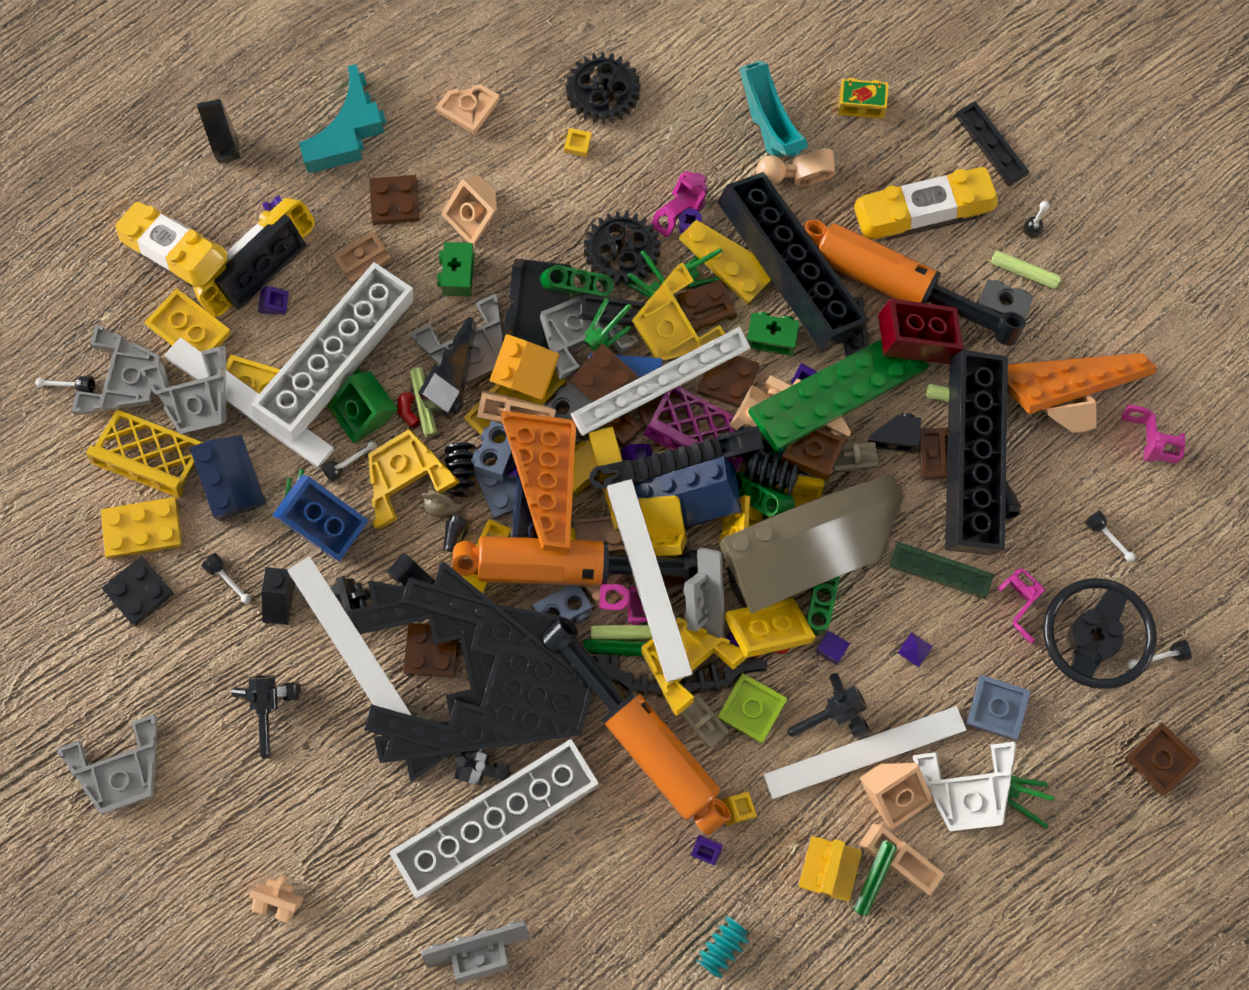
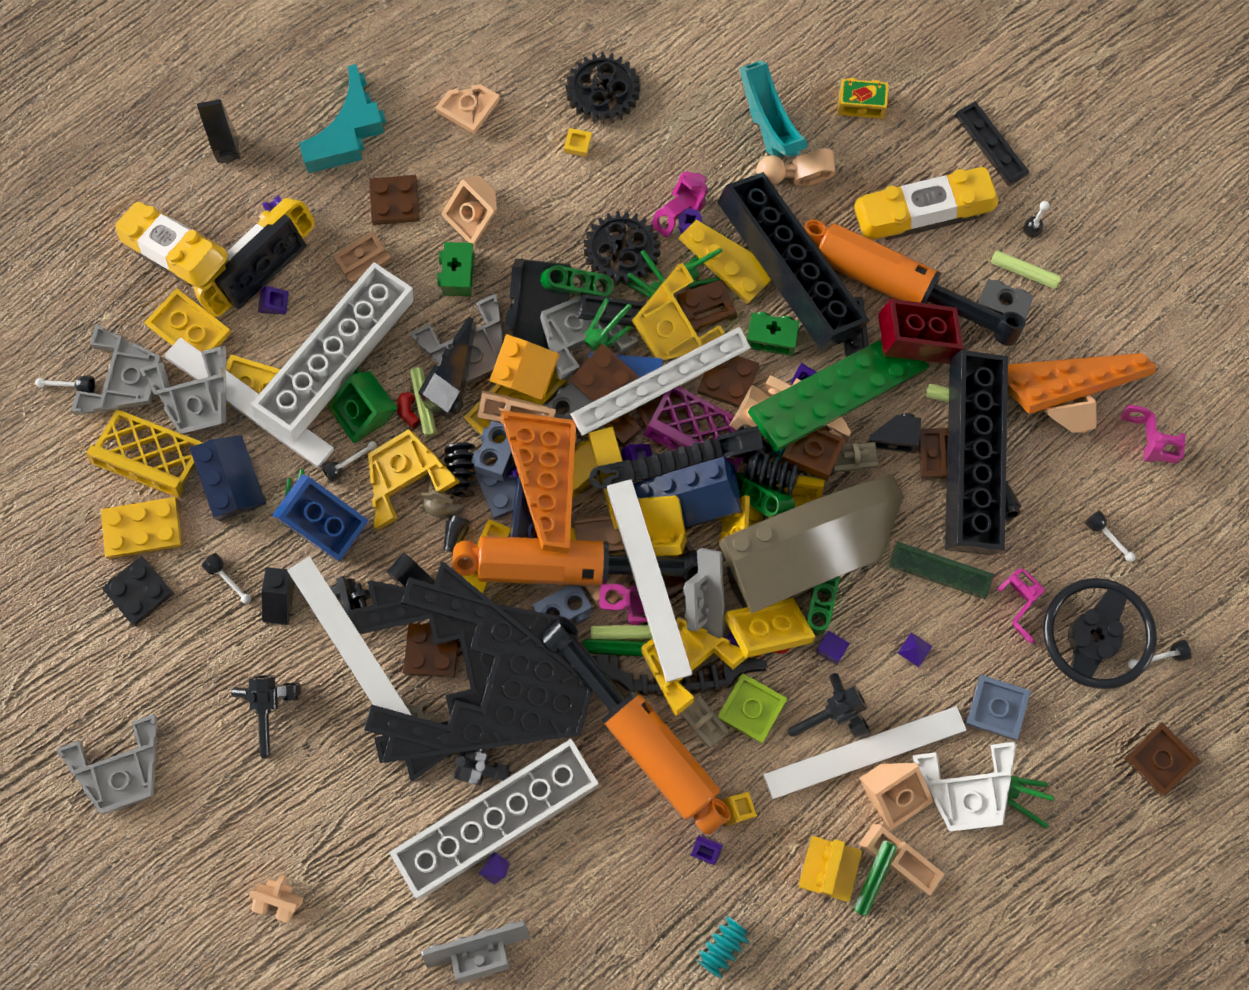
(495, 868): none -> dark purple slope

